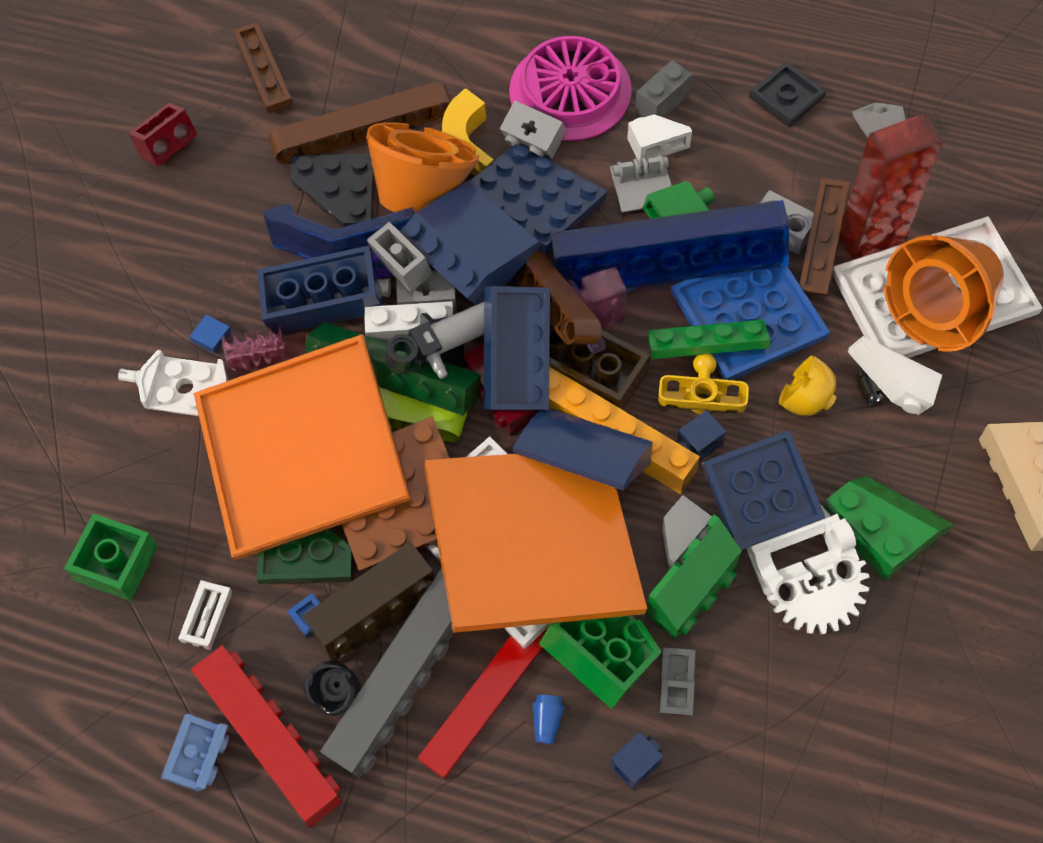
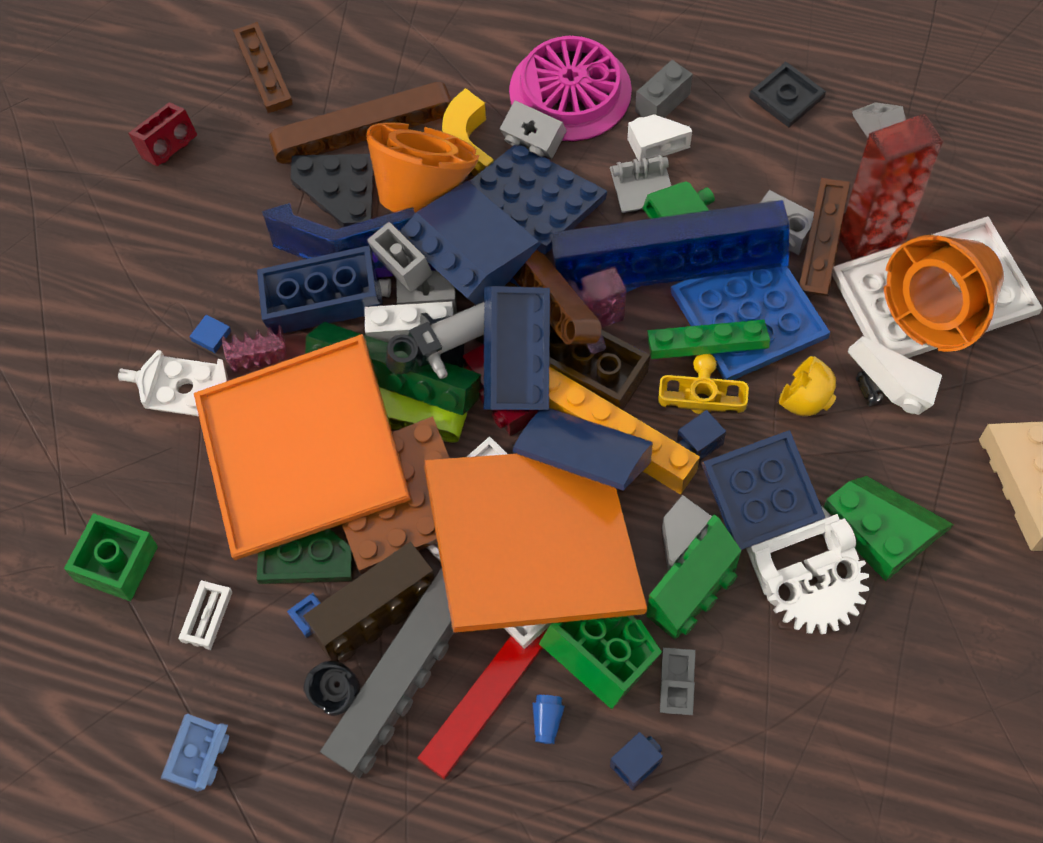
(266, 735): red brick -> none

